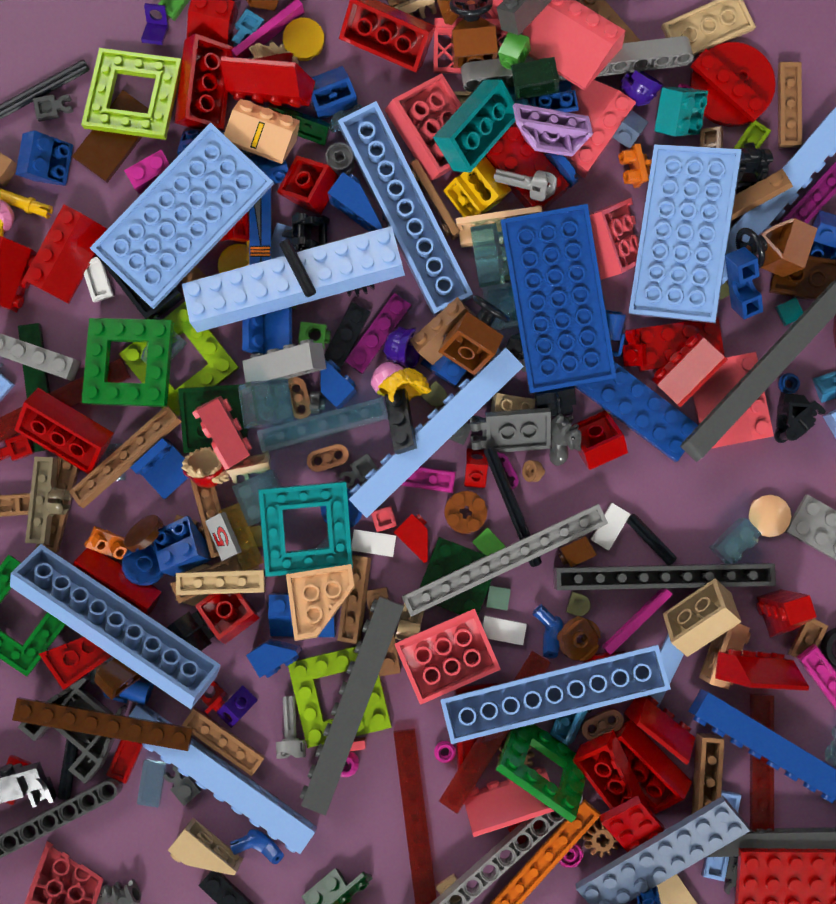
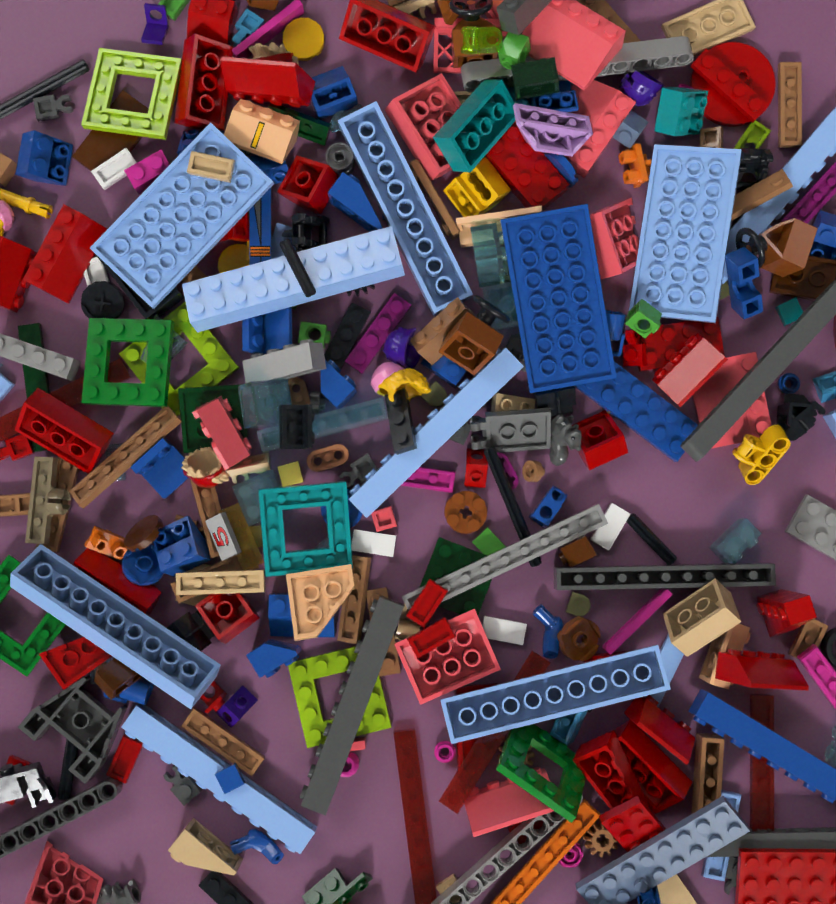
(102, 300): none -> black tile
(102, 724): reddish brown plate -> none
(113, 169): none -> white tile
(151, 783): clear light blue tile -> none
(211, 166): none -> tan tile
(230, 778): none -> blue tile
(290, 474): none -> light yellow tile
(291, 744): light grey piece -> none
(296, 426): none -> black bracket
(415, 535): red slope -> none
(427, 603): none -> red tile
(431, 637): none -> red tile
(479, 40): none -> clear neon green piece
(498, 597): sand green tile -> none
(537, 184): light grey piece -> none
(548, 507): none -> blue leg
(601, 723): nougat plate -> none
(636, 317): none -> bright green brick
(761, 454): none -> yellow piece
(770, 515): light nougat dish -> none

